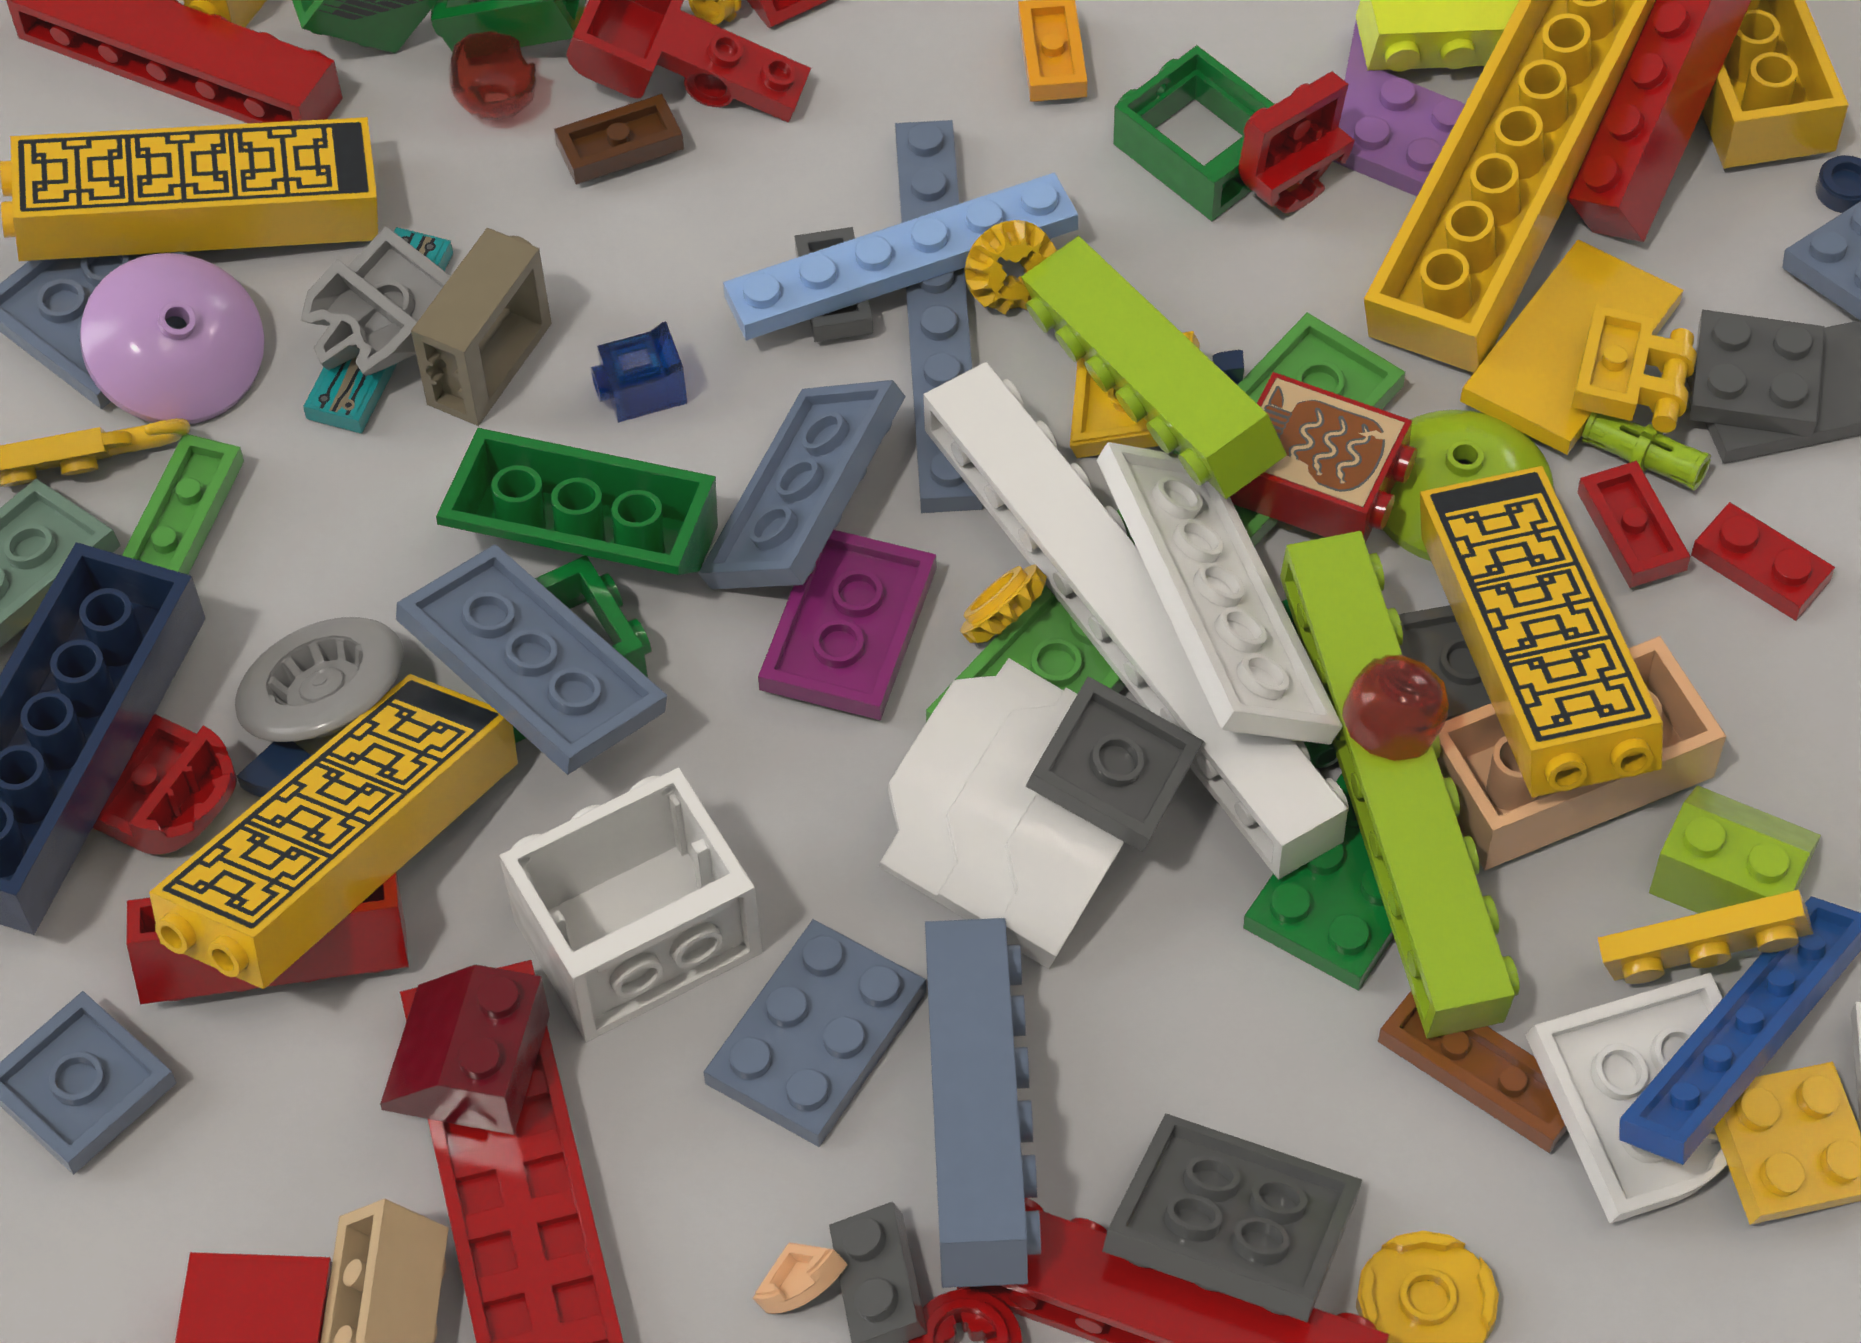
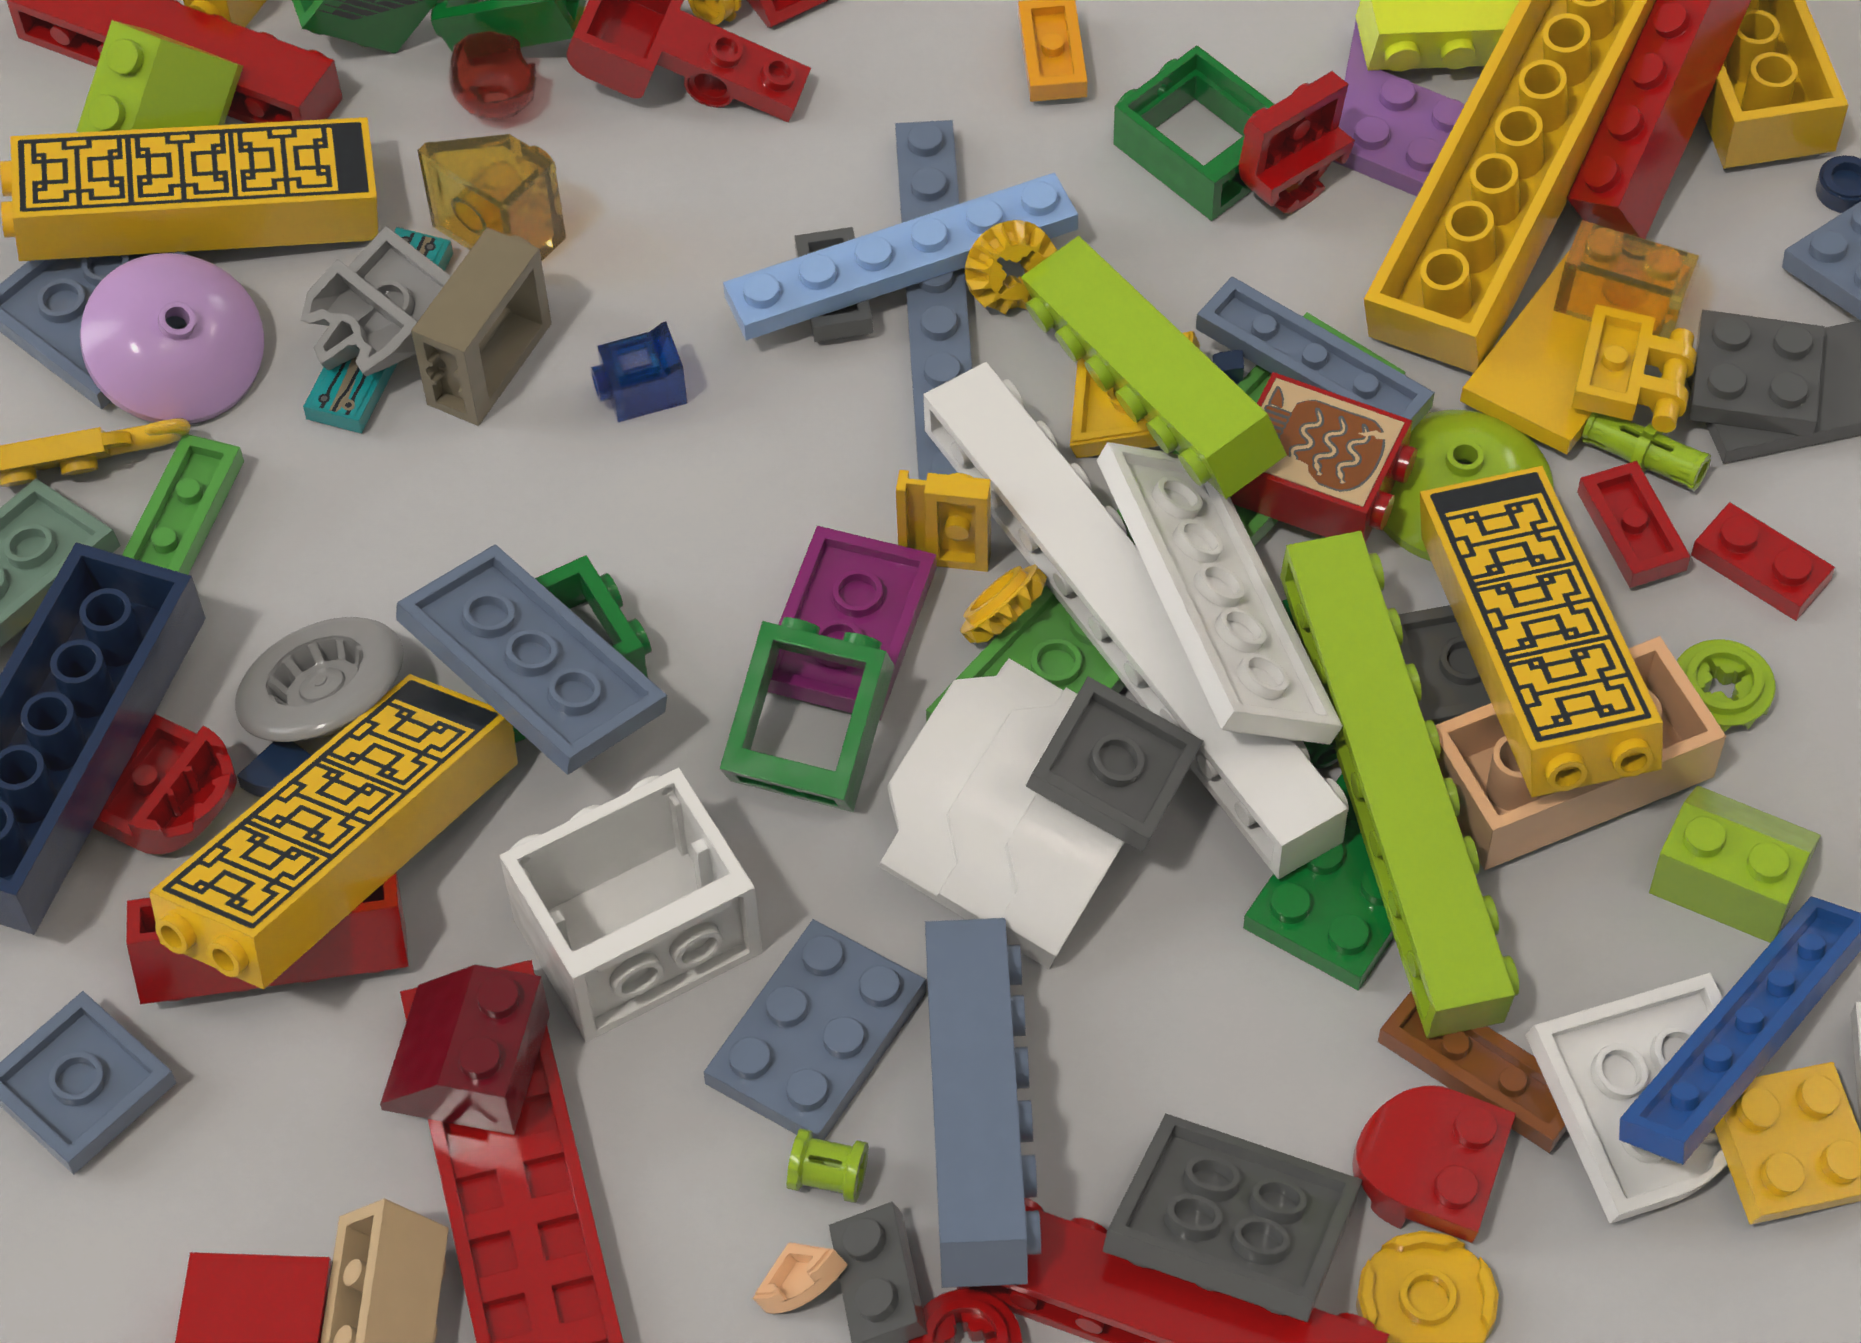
(156, 83): none -> lime slope
(494, 186): none -> clear yellow slope
(583, 502): green slope -> none
(619, 139): reddish brown plate -> none
(793, 778): none -> green window
(802, 486): sand blue plate -> none
(827, 1165): none -> lime bush
(946, 518): none -> yellow plate
(1306, 352): none -> sand blue plate
(1396, 707): clear red hair -> none
(1432, 1158): none -> red slope
(1627, 275): none -> clear yellow slope
(1706, 937): yellow plate -> none
(1733, 664): none -> lime gear

